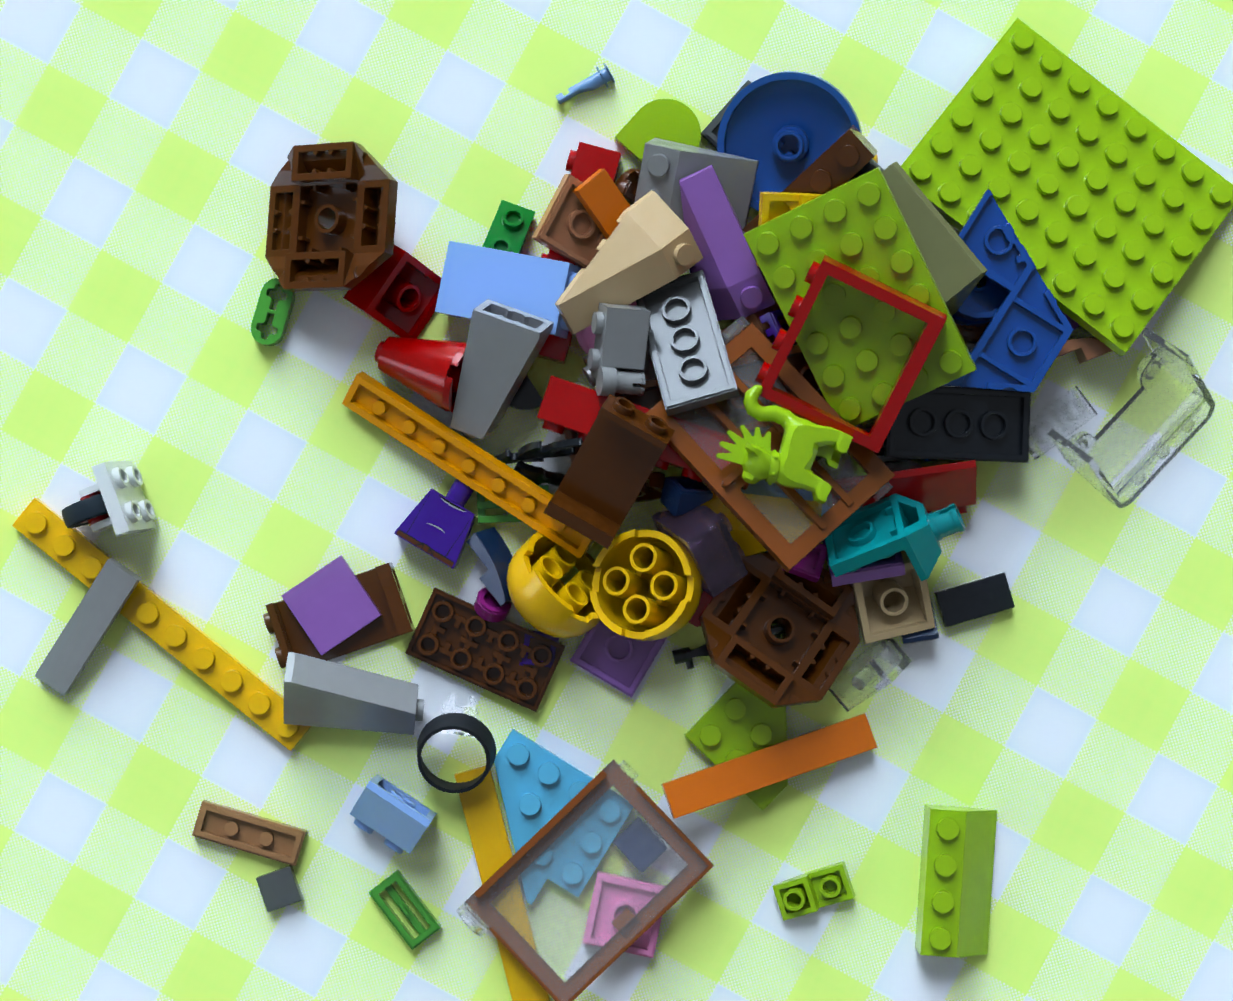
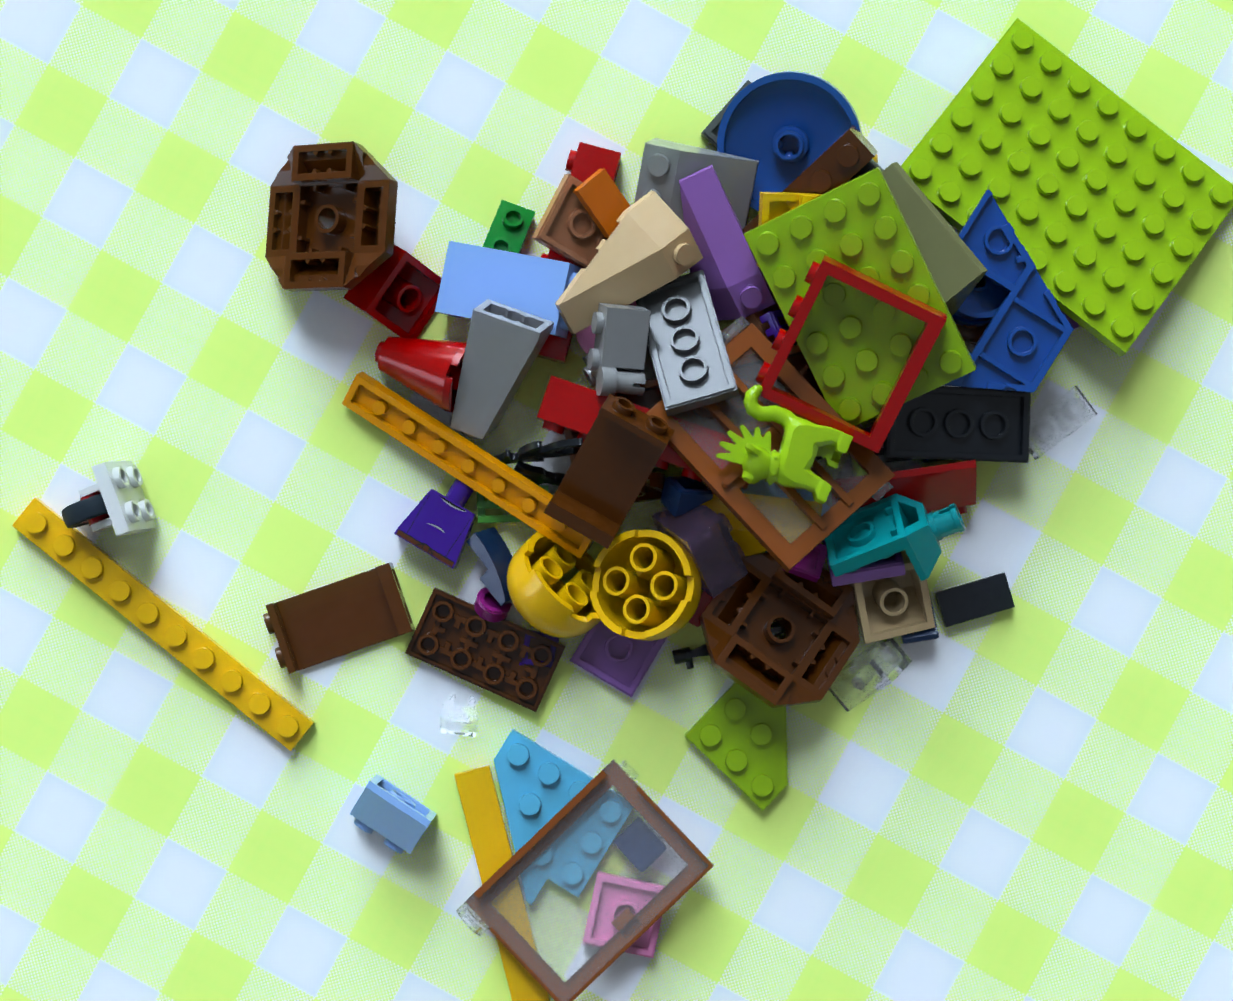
(87, 626): light grey tile -> none
(249, 832): medium nougat tile -> none
(263, 312): bright green beam -> none
(279, 888): dark grey tile -> none
(331, 605): medium lavender tile -> none
(348, 697): light grey slope -> none
(417, 902): bright green tile -> none
(461, 722): black tyre -> none
(526, 397): black tile -> none
(588, 84): medium blue piece -> none
(628, 183): reddish brown tile -> none
(662, 120): lime tile -> none
(768, 765): orange tile -> none
(813, 890): lime slope -> none
(955, 881): lime slope -> none
(1085, 348): nougat slope -> none
(1146, 429): clear windscreen -> none

